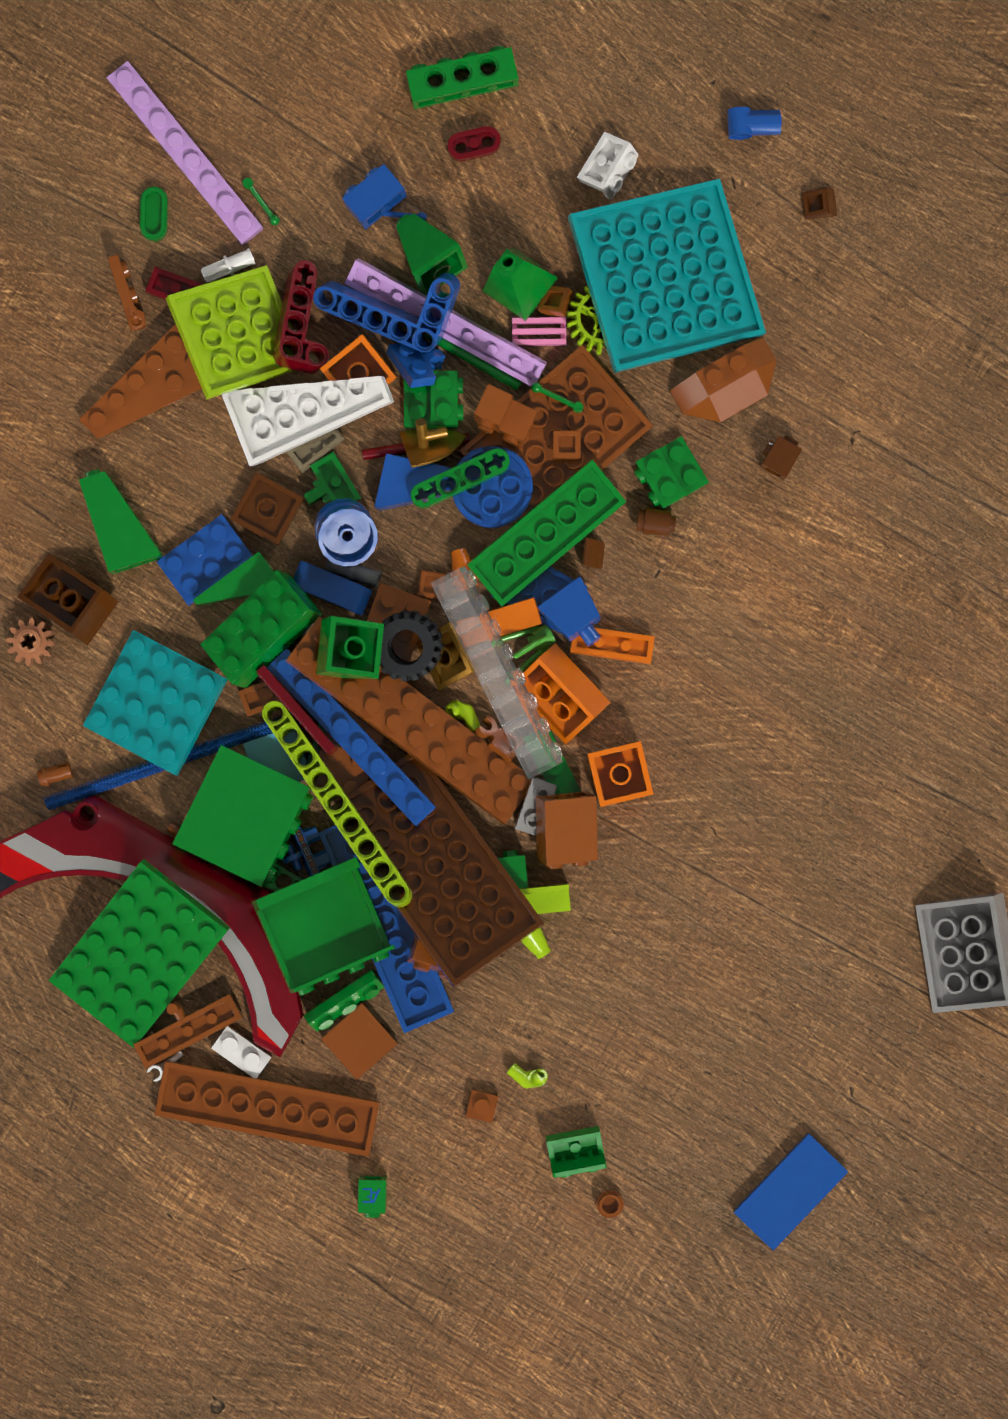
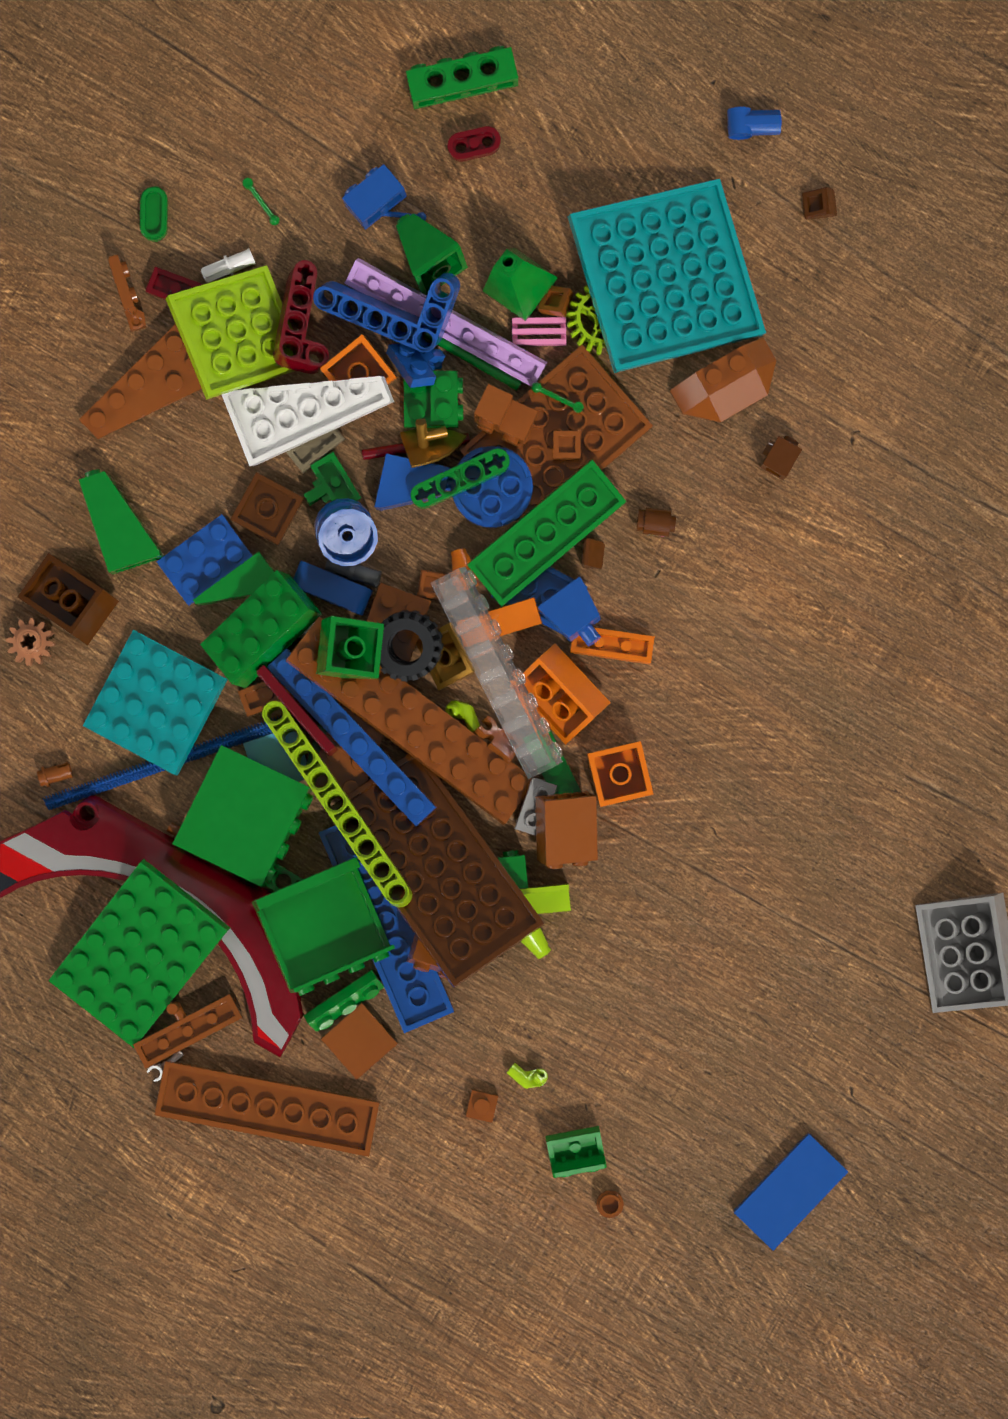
(185, 153): lavender plate -> none
(241, 1052): white plate -> none
(312, 863): blue hips -> none
(372, 1196): green brick -> none
(539, 639): bright green plant -> none
(608, 165): white bracket -> none
(670, 473): green plate -> none

